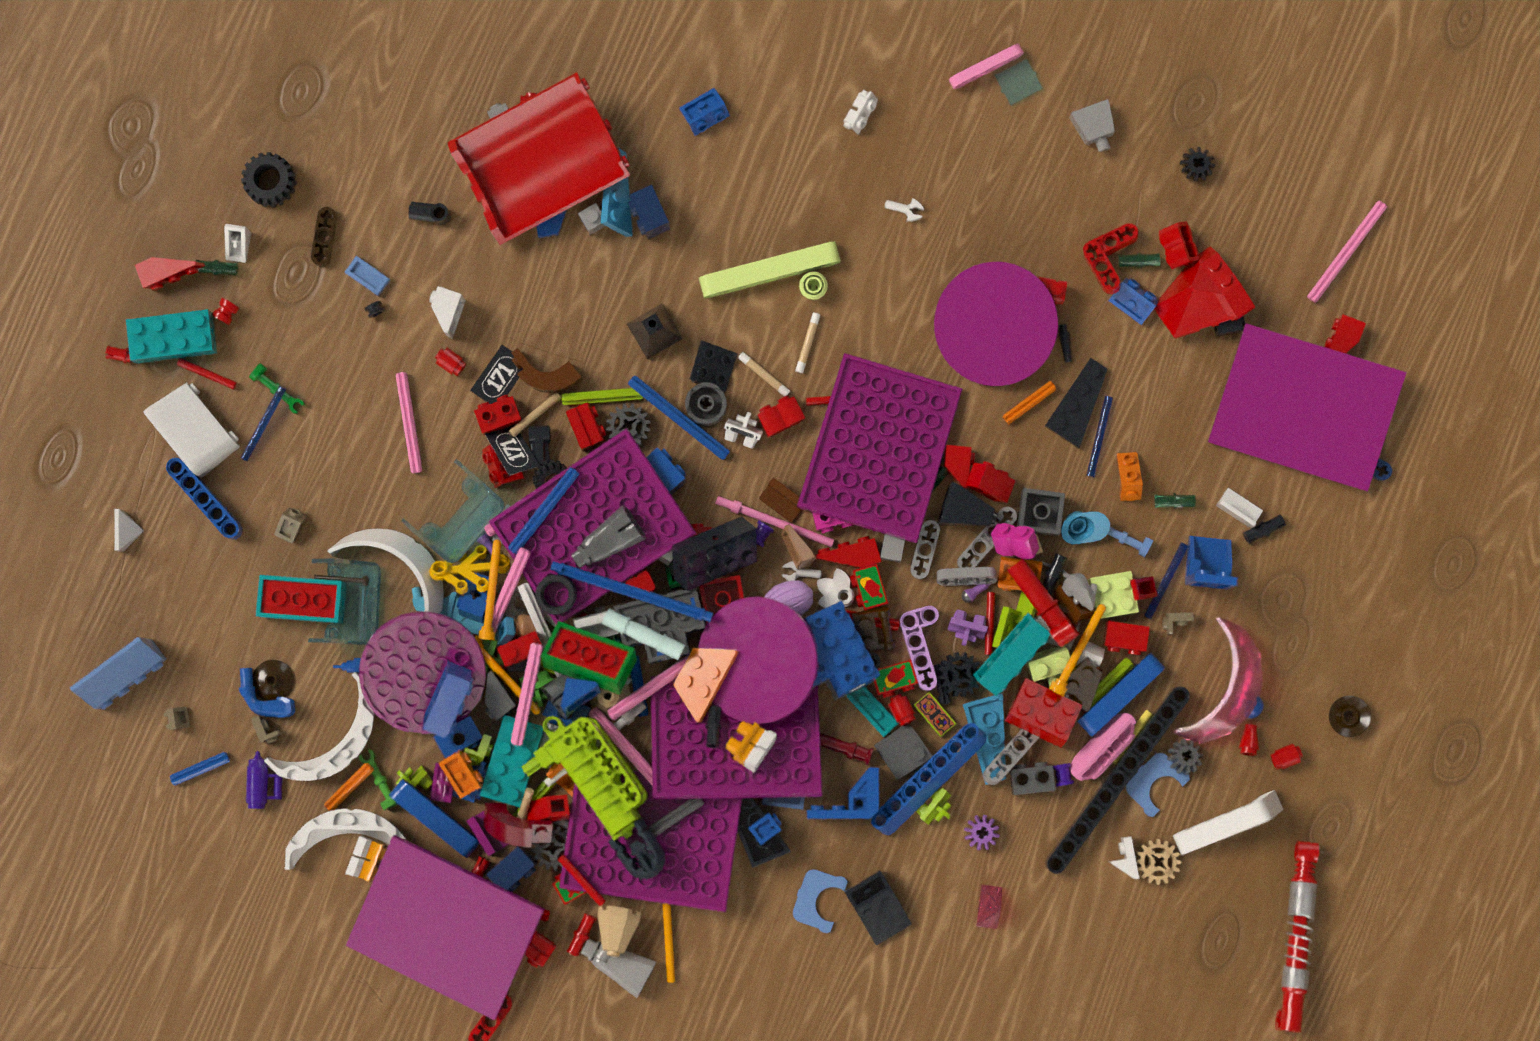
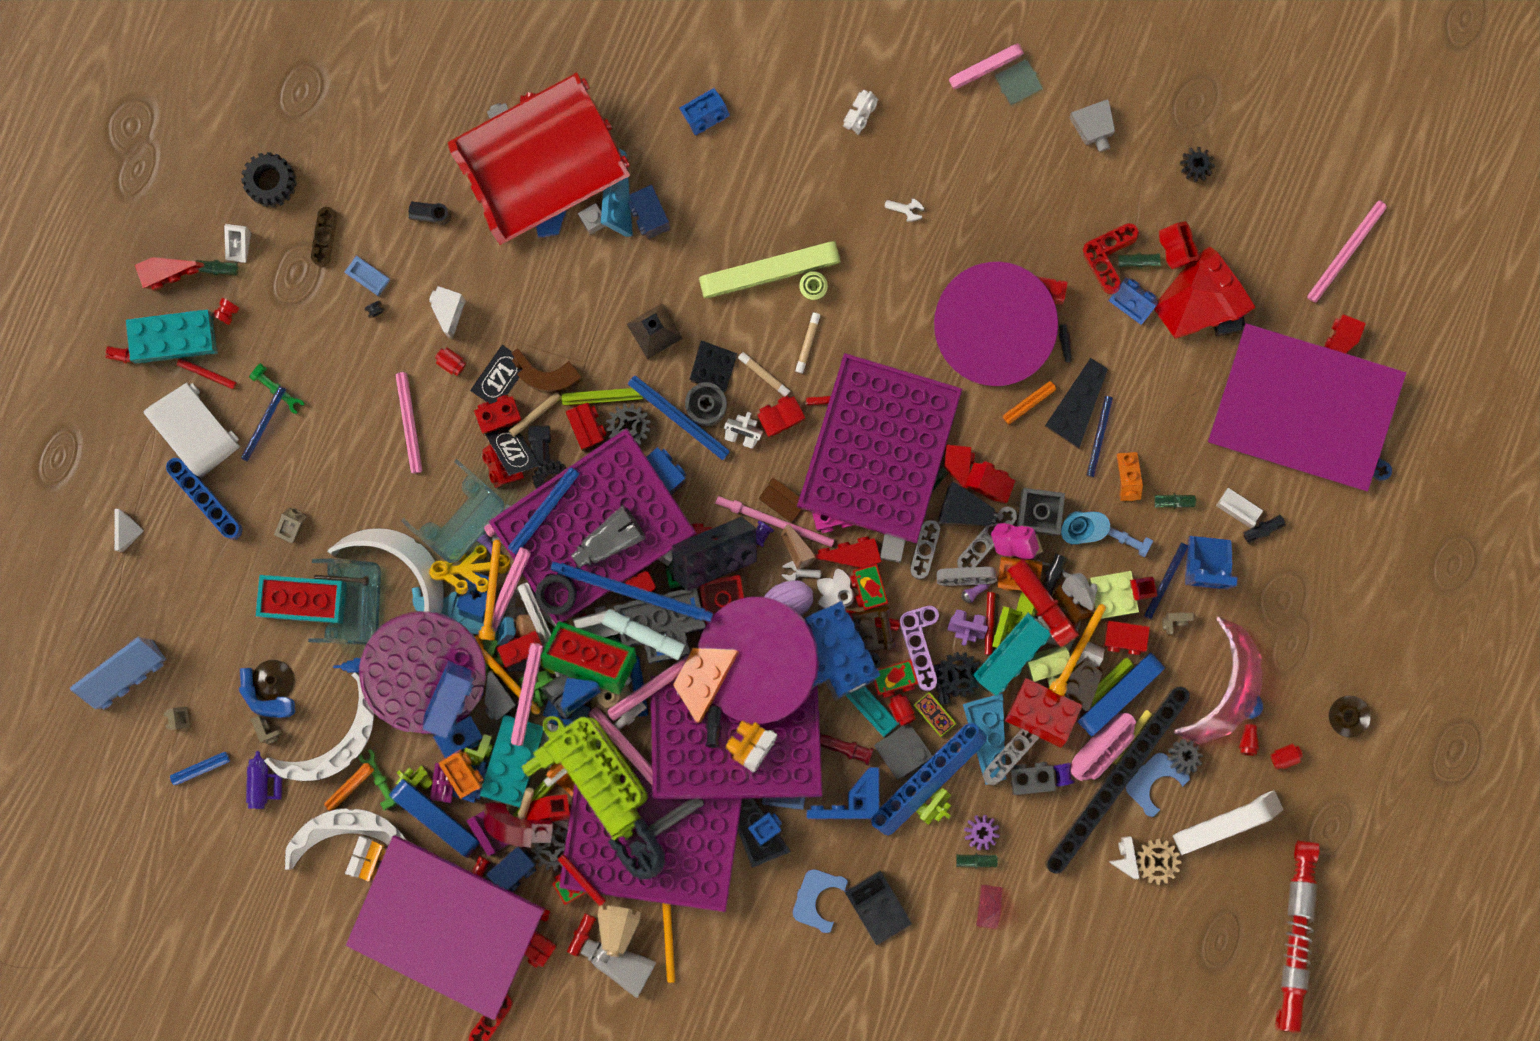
(976, 860): none -> clear green axle

